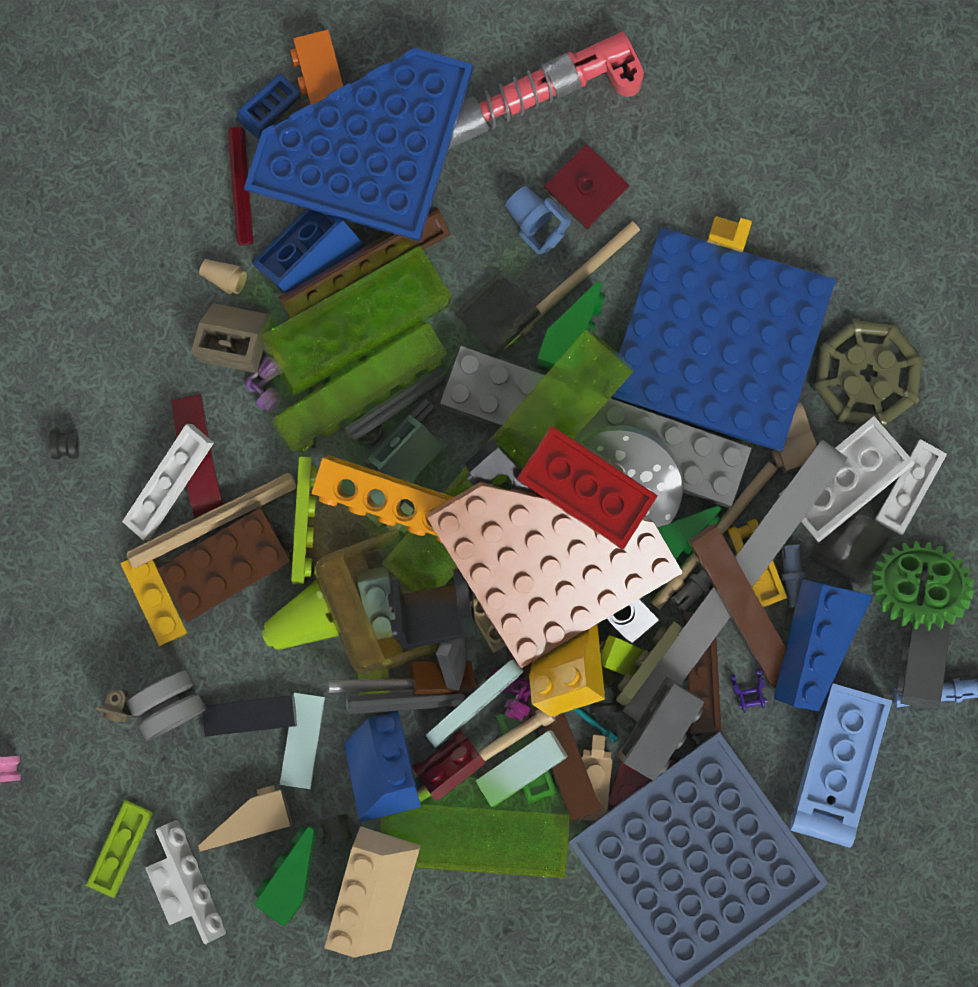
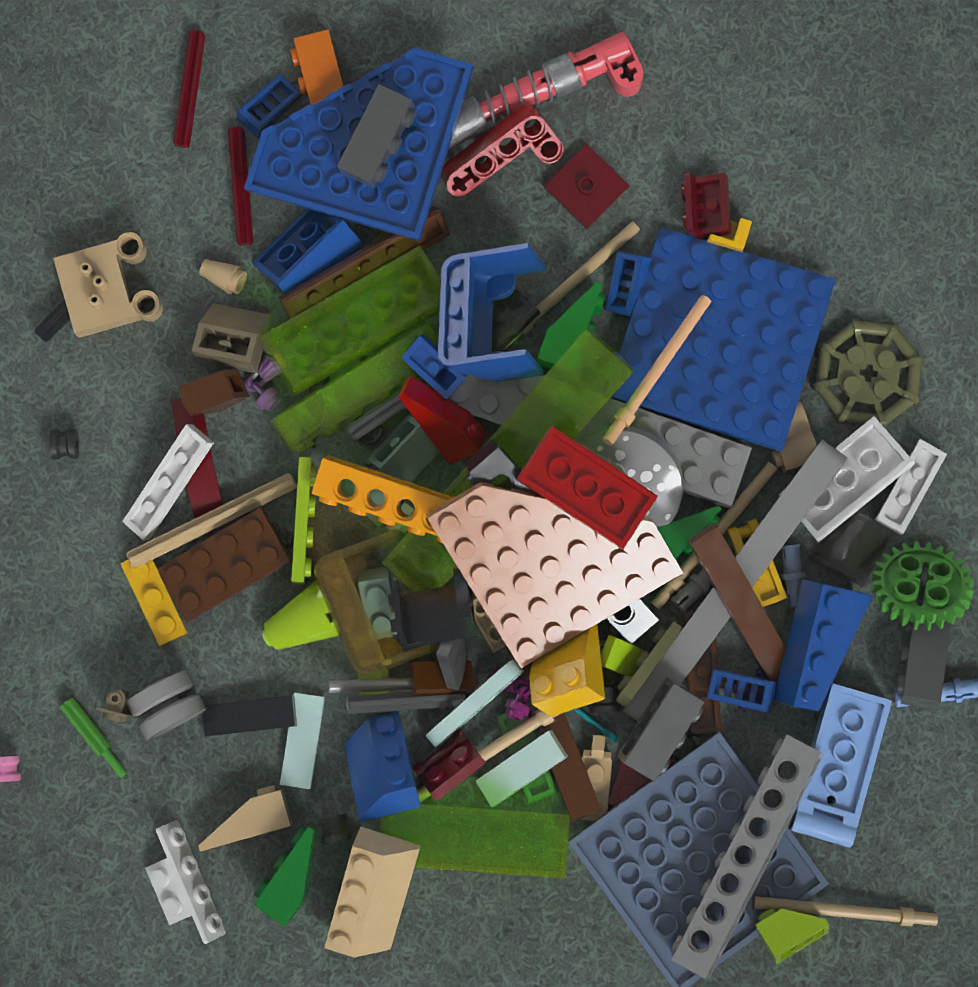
(91, 734): none -> bright green axle
(97, 290): none -> tan piece
(119, 848): lime tile -> none
(189, 89): none -> dark red axle
(213, 392): none -> reddish brown slope
(377, 137): none -> dark grey brick
(424, 360): none -> blue slope
(444, 421): none -> red slope
(466, 312): none -> blue windscreen
(499, 155): none -> red beam
(533, 213): medium blue piece -> none
(620, 271): none -> blue slope
(625, 415): none -> light nougat bar
(706, 205): none -> dark red bracket
(763, 847): none -> light grey brick
(767, 698): none -> blue slope
(789, 931): none -> lime slope
(904, 915): none -> tan bar

